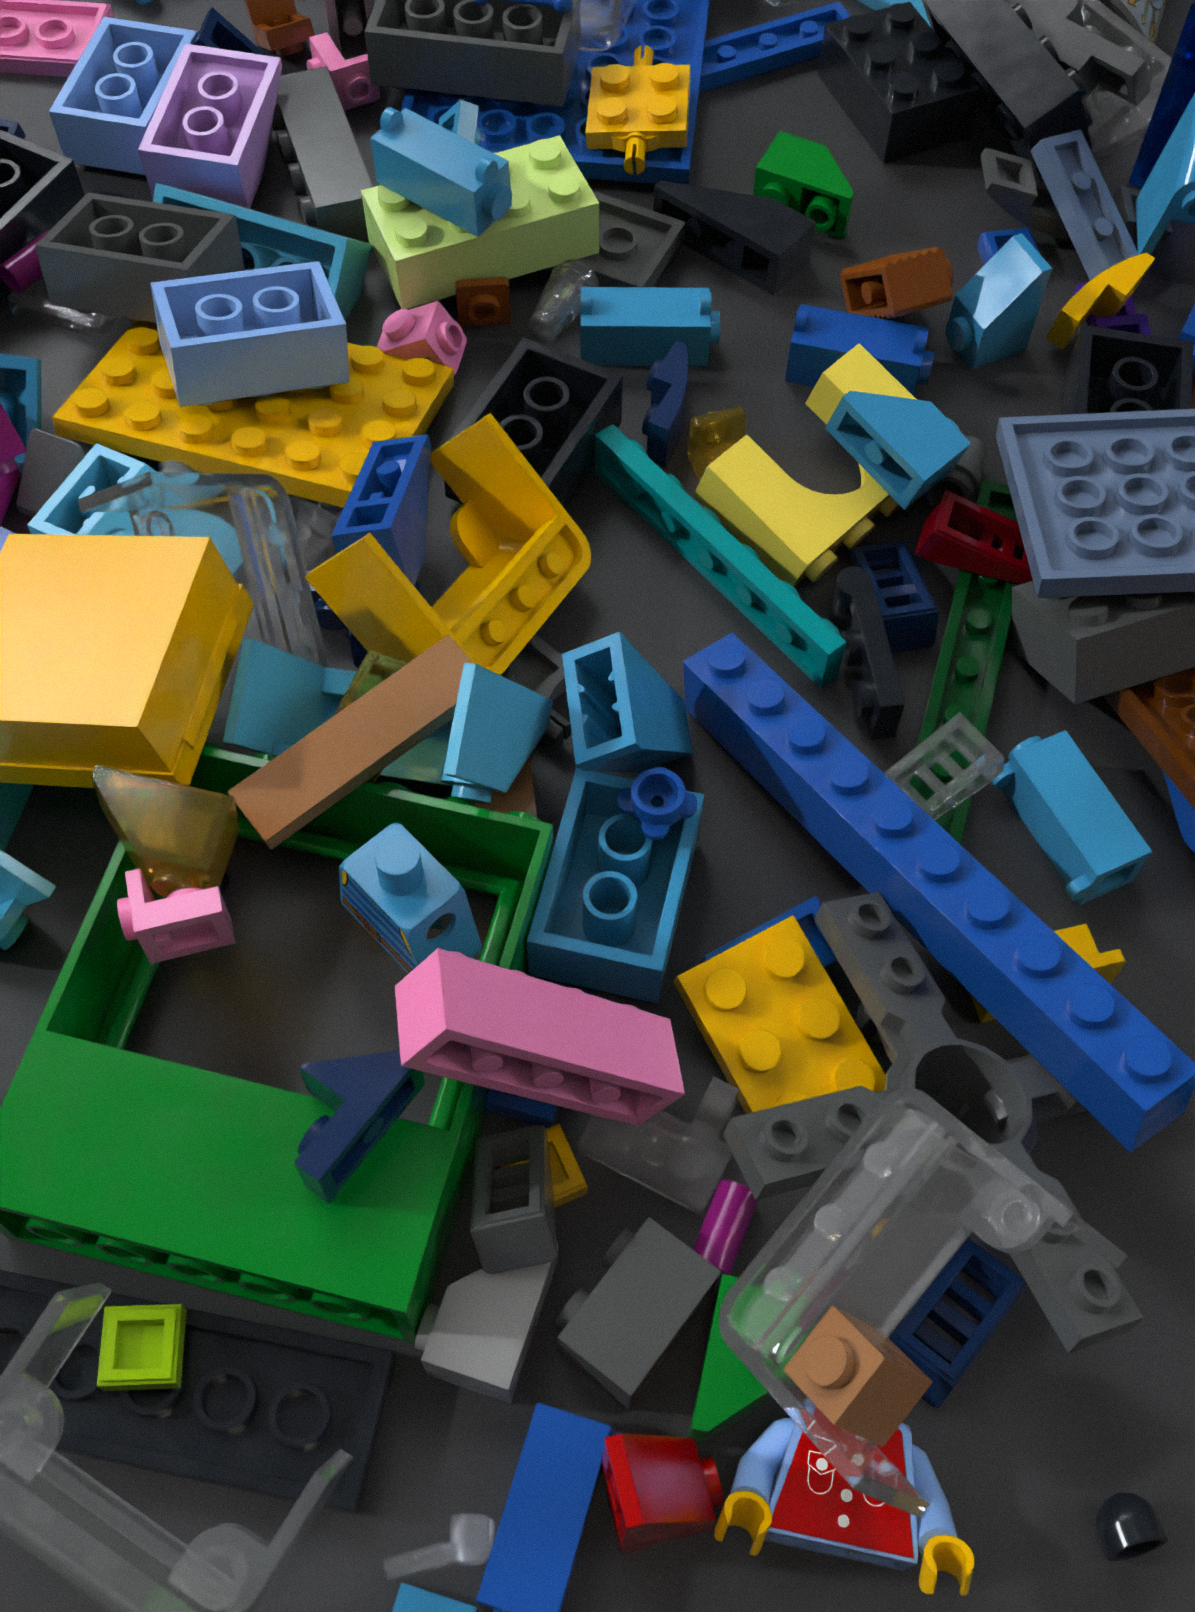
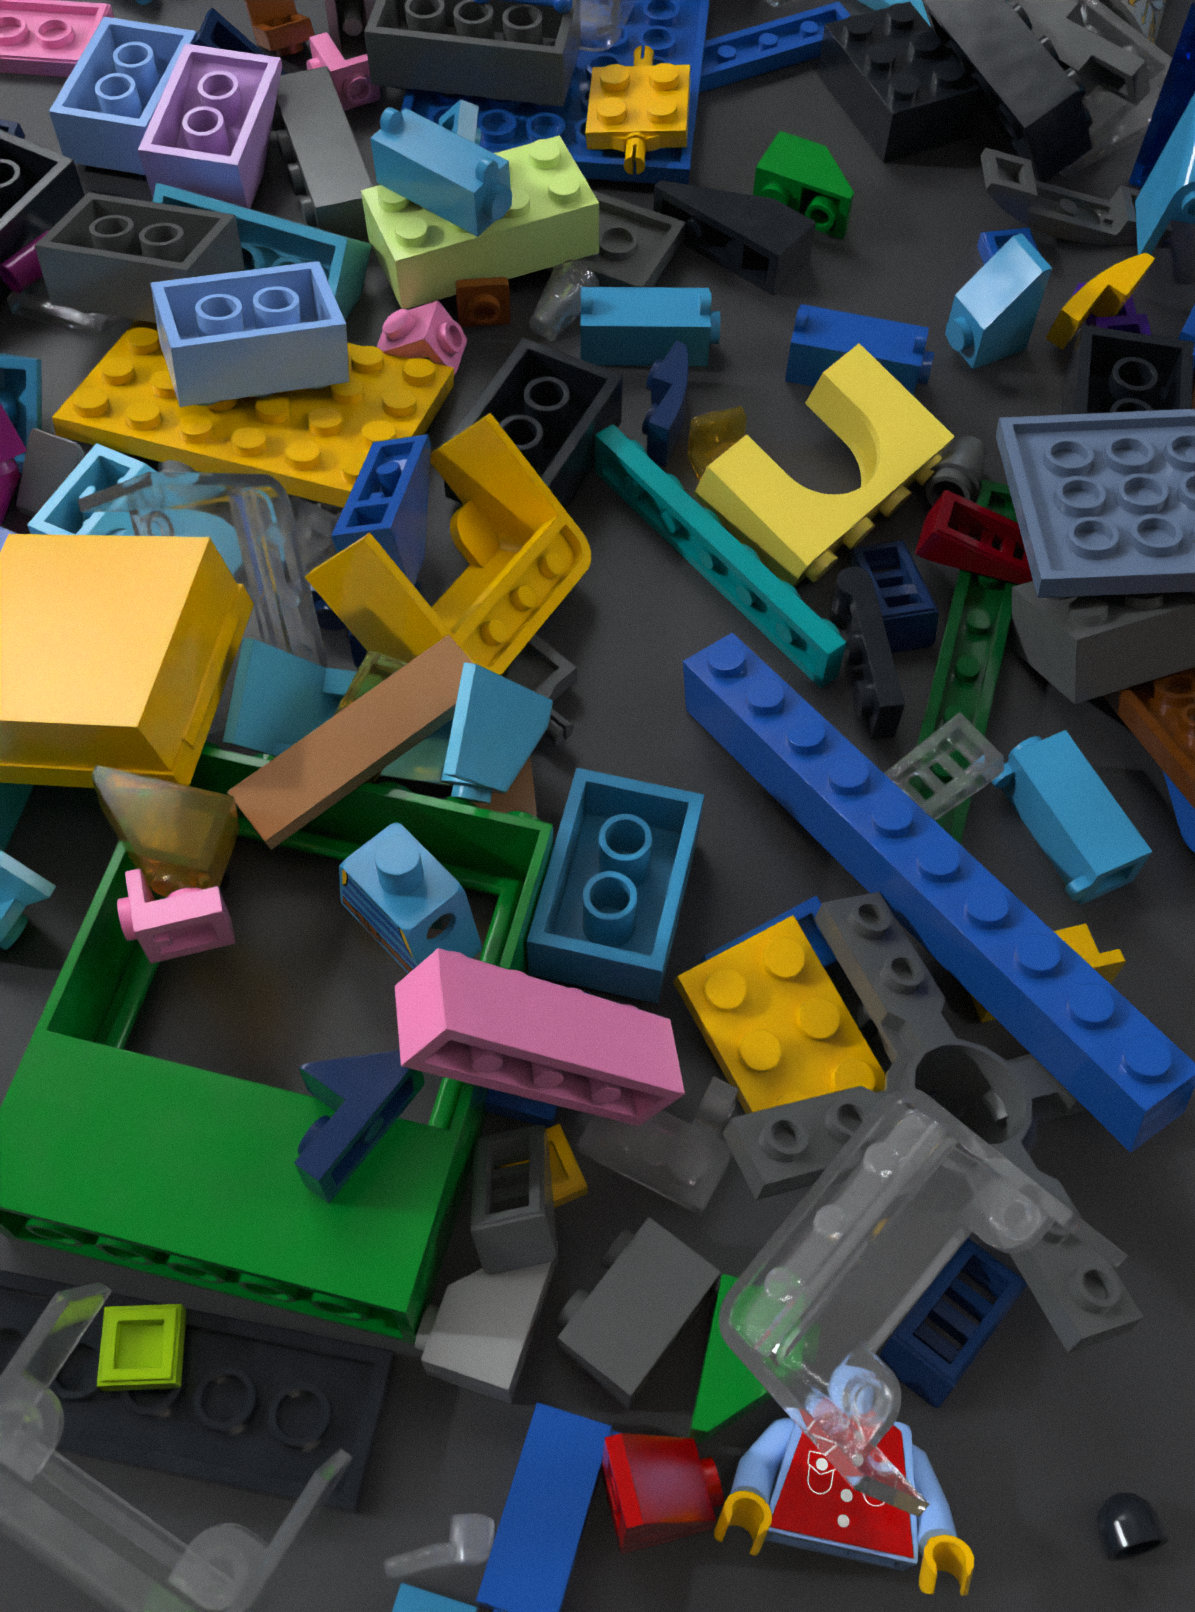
(622, 709): dark azure slope -> none
(661, 785): blue plate -> none
(725, 1225): magenta piece -> none
(857, 1376): medium nougat brick -> none
(898, 283): dark orange brick -> none
(898, 441): dark azure slope -> none
(1083, 201): sand blue plate -> none

